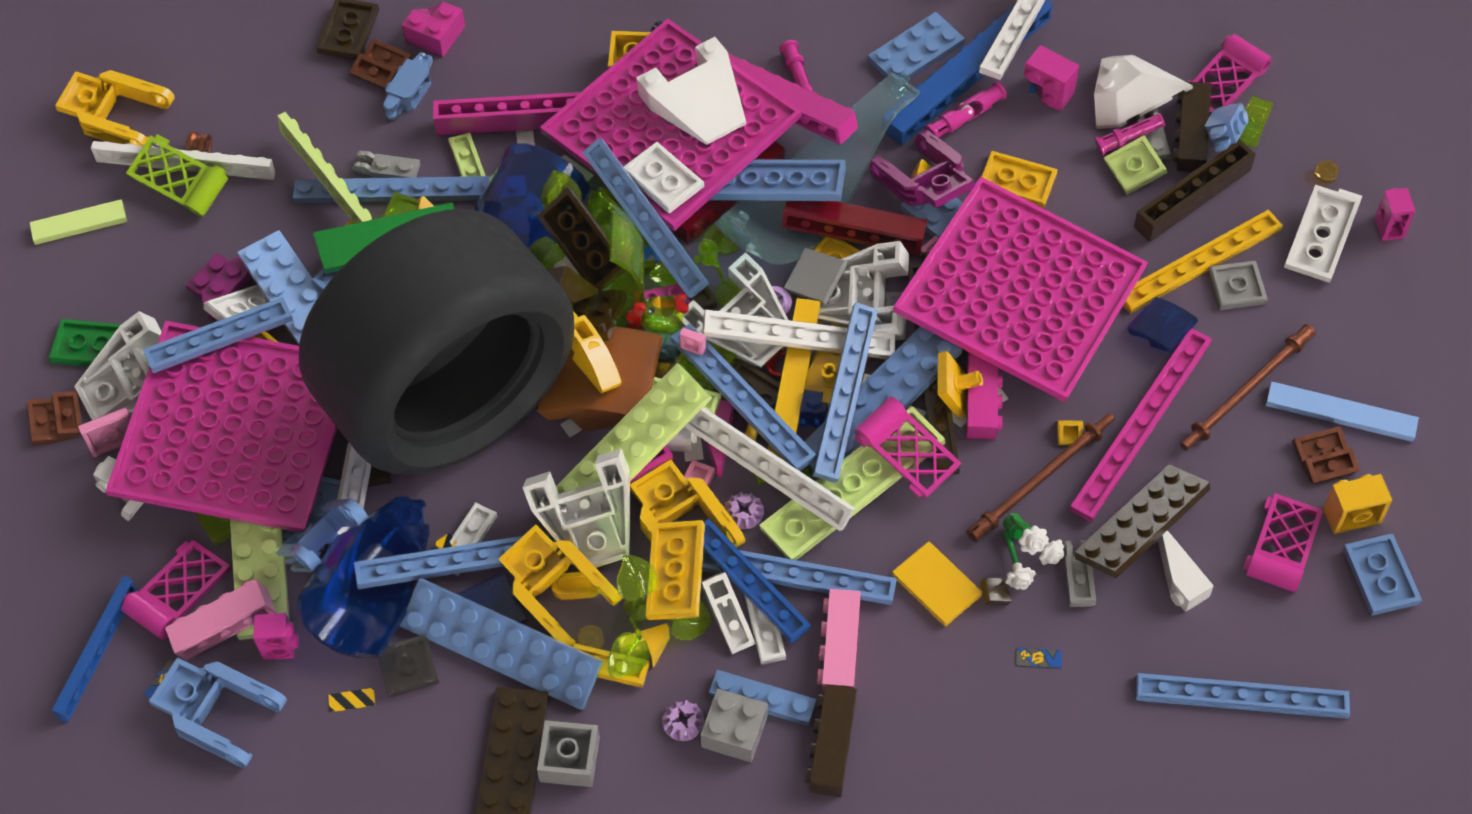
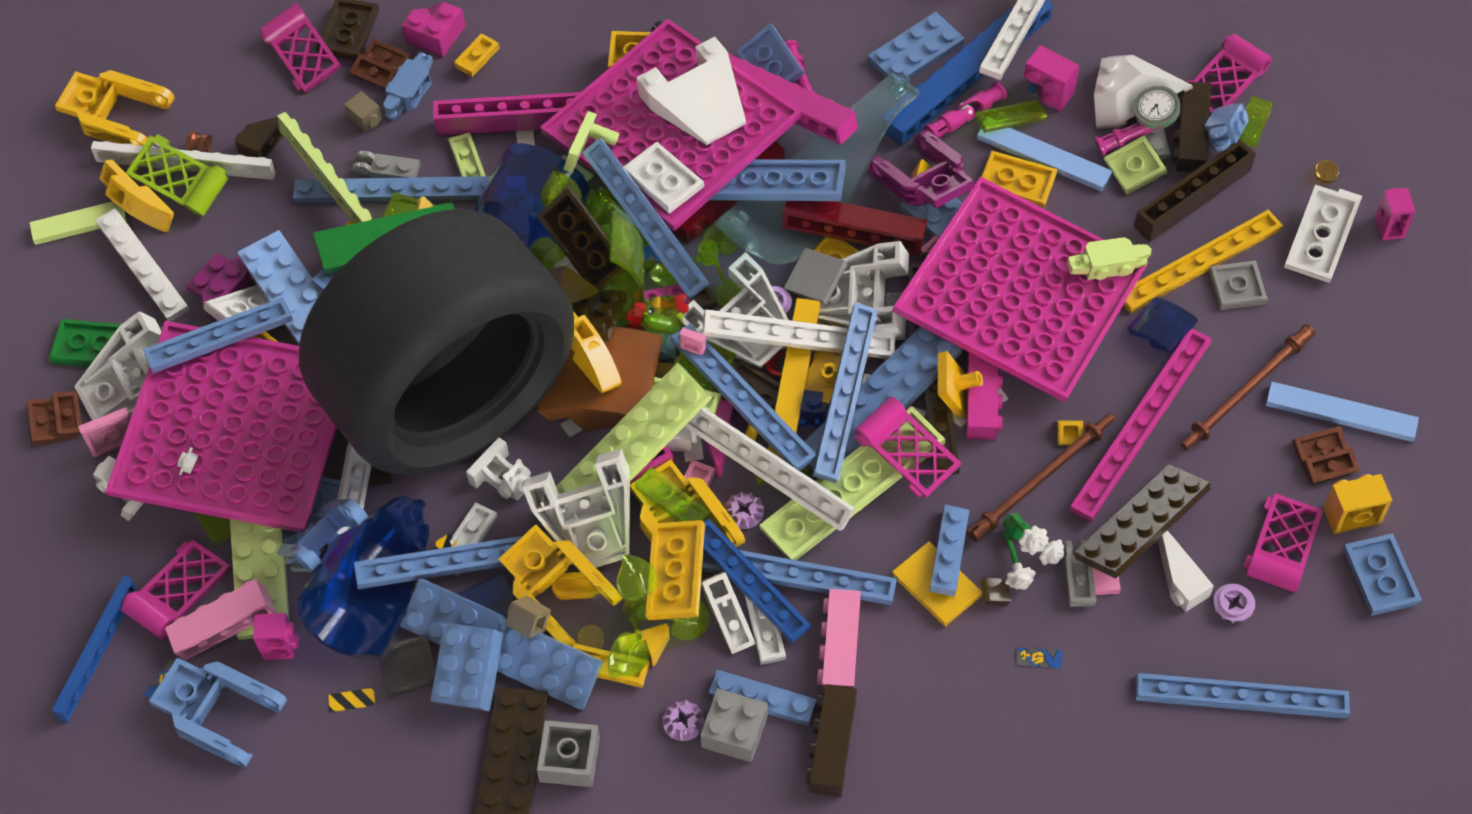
(135, 200): none -> yellow slope
(142, 265): none -> white plate
(187, 461): none -> white plate
(258, 138): none -> dark brown slope
(282, 29): none -> dark pink piece
(363, 111): none -> dark tan brick
(467, 666): none -> medium blue brick
(476, 55): none -> yellow plate
(492, 467): none -> white tile
(527, 617): none -> dark tan brick
(587, 130): none -> yellowish green piece
(670, 497): none -> clear neon green tile
(772, 54): none -> medium blue plate
(949, 550): none -> medium blue plate
(1010, 116): none -> clear neon green tile
(1048, 155): none -> light blue tile
(1105, 584): none -> bright pink tile
(1109, 258): none -> yellowish green hinge
(1156, 107): none -> tile
(1231, 593): none -> lavender gear

